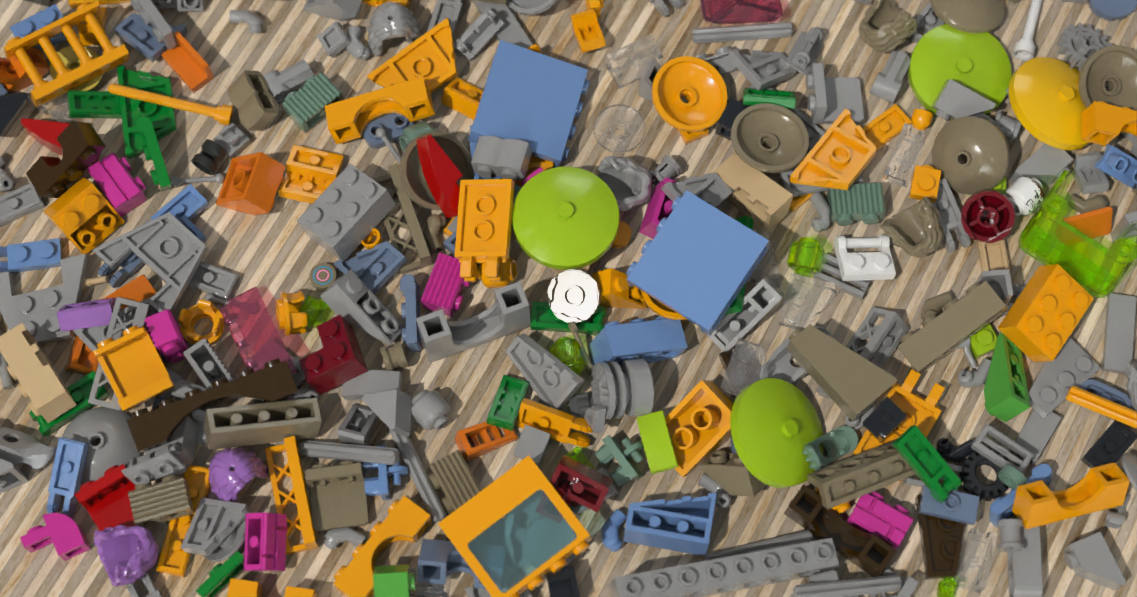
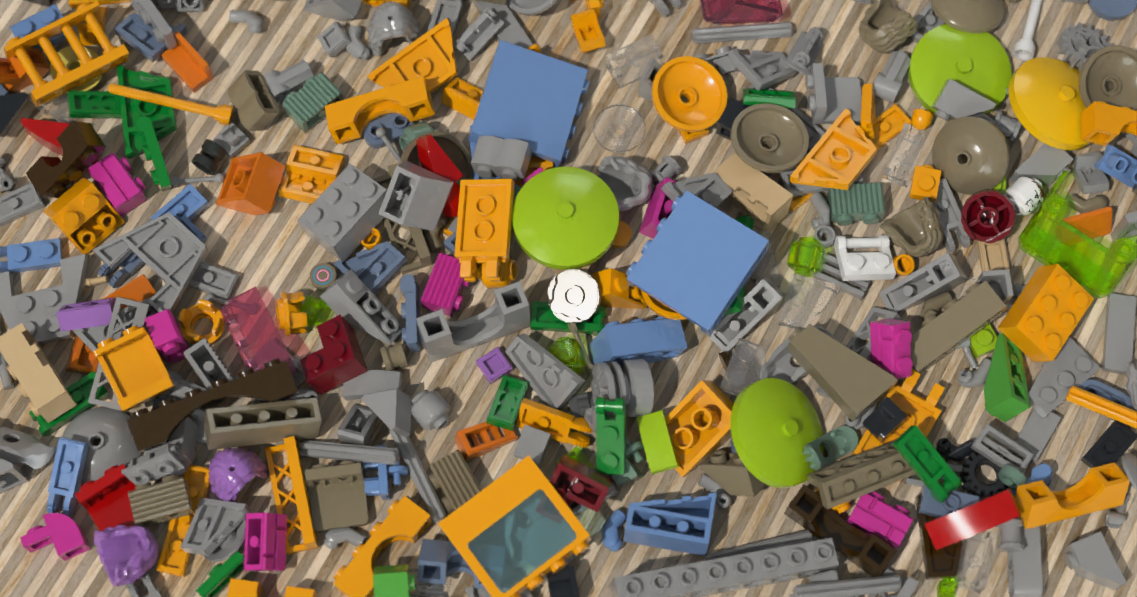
(415, 197): none -> light grey slope
(494, 365): none -> medium lavender tile
(611, 436): none -> green plate
(824, 229): none -> light grey hinge
(868, 110): none -> light orange tile
(892, 346): none -> dark pink brick
(906, 263): none -> light orange hinge
(924, 283): none -> light grey slope
(972, 519): none -> red slope

